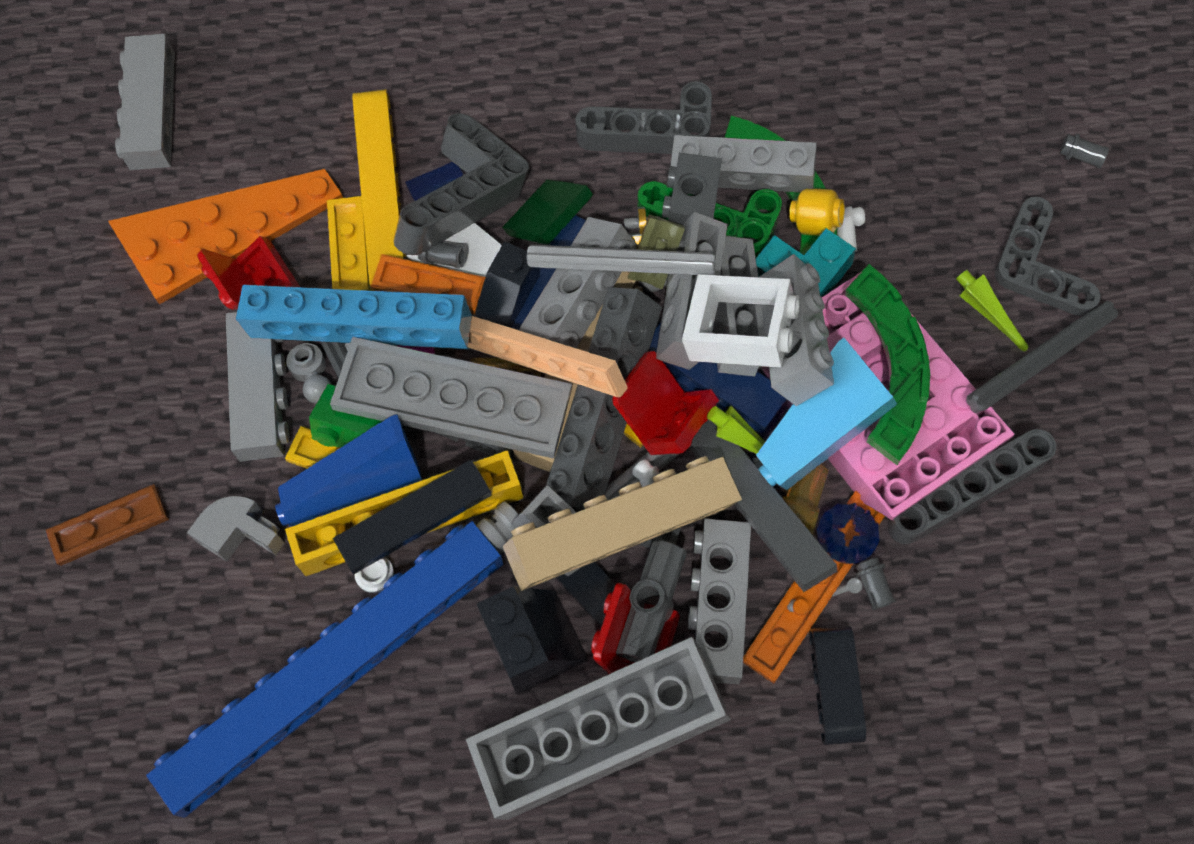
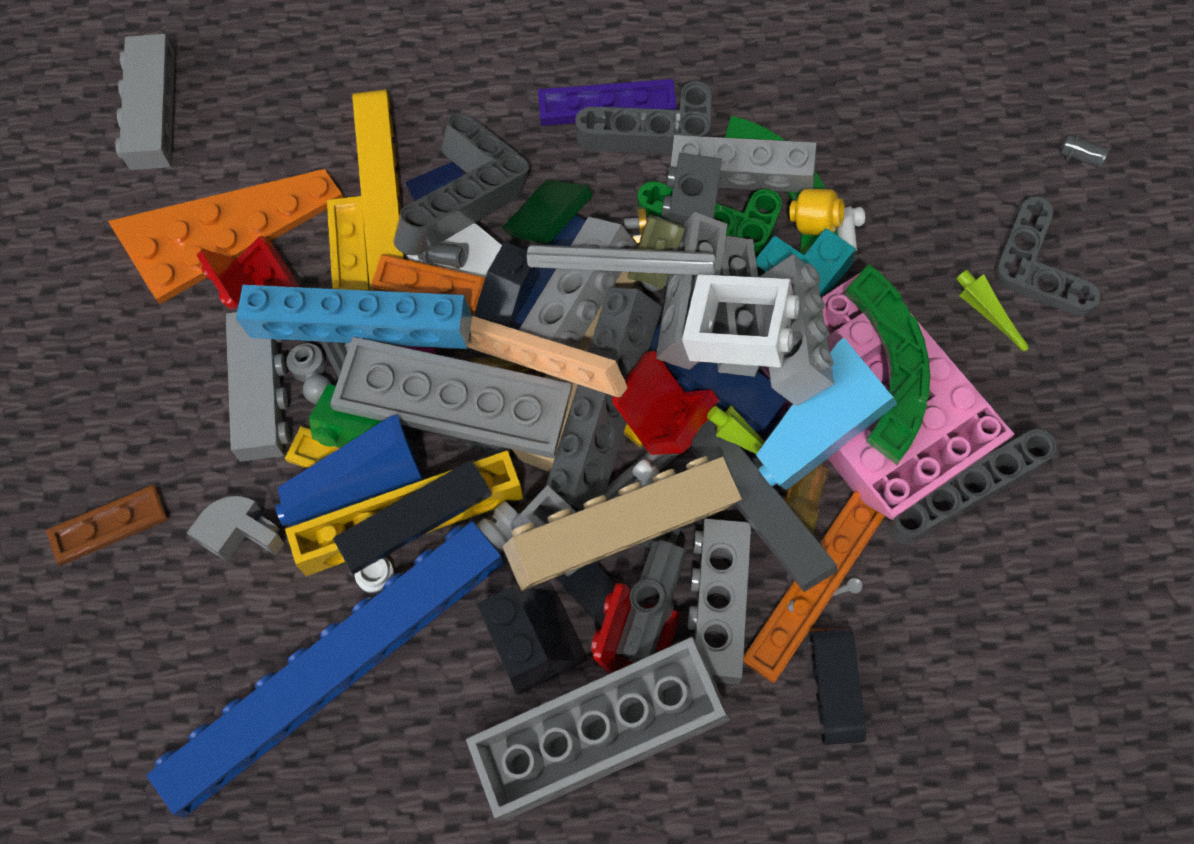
(564, 103): none -> dark purple plate
(833, 540): clear blue gear -> none
(875, 583): dark grey pin -> none
(1041, 357): dark grey axle -> none

